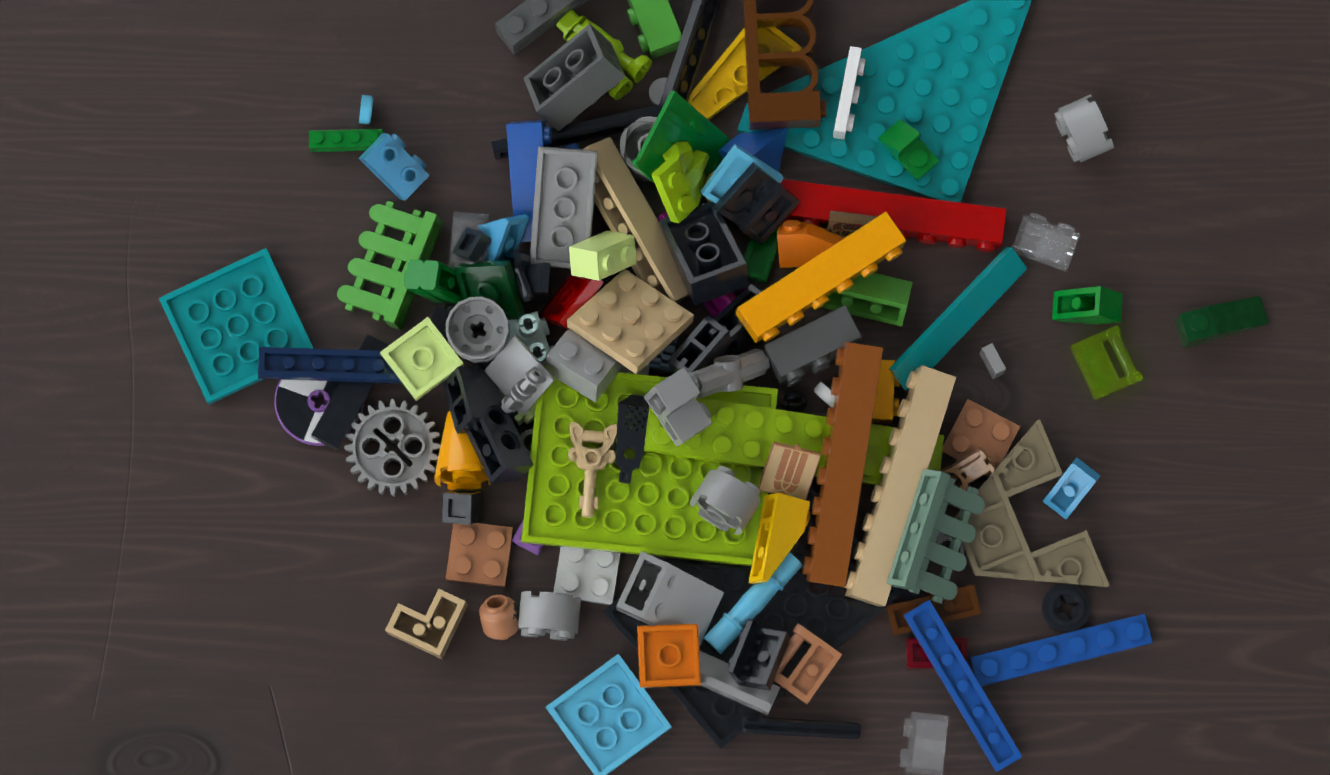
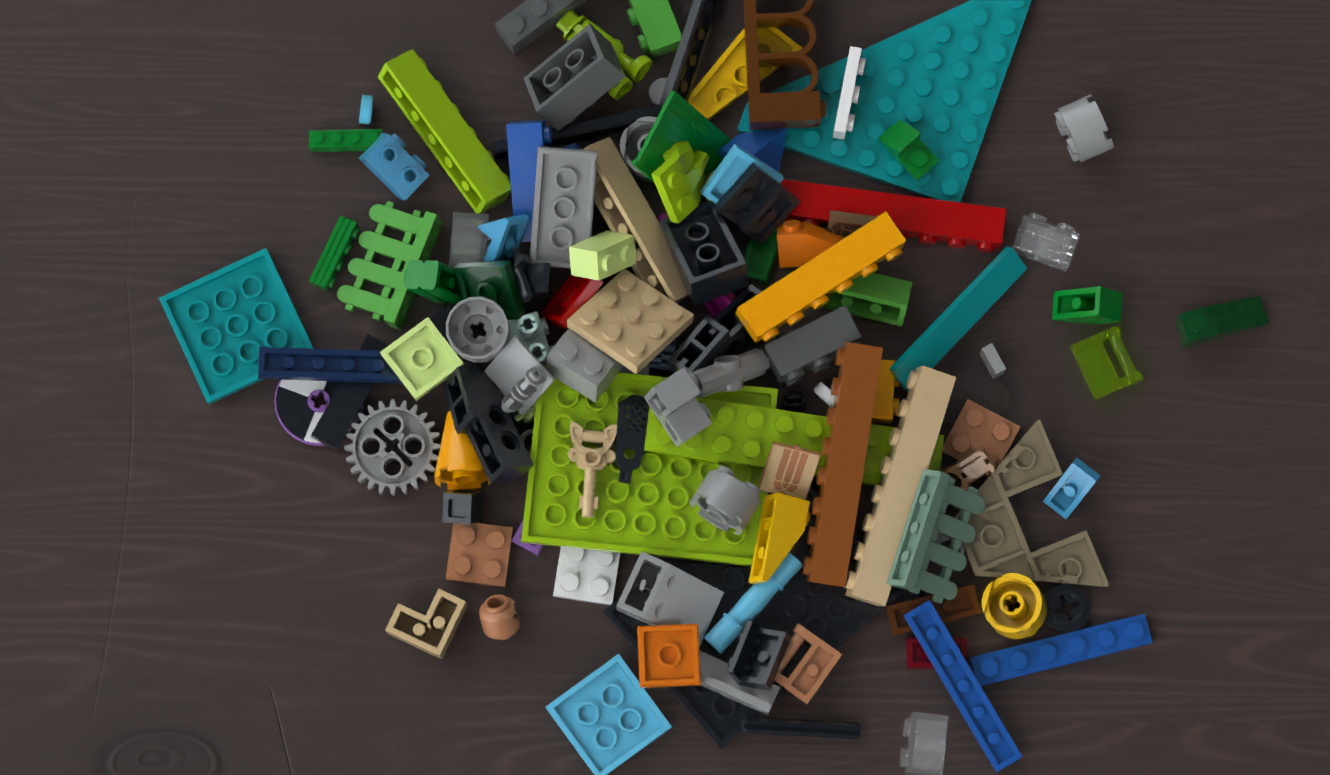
(334, 253): none -> green piece
(445, 131): none -> lime brick
(471, 245): black plate -> none
(550, 614): light grey brick -> none
(1005, 592): none -> yellow brick

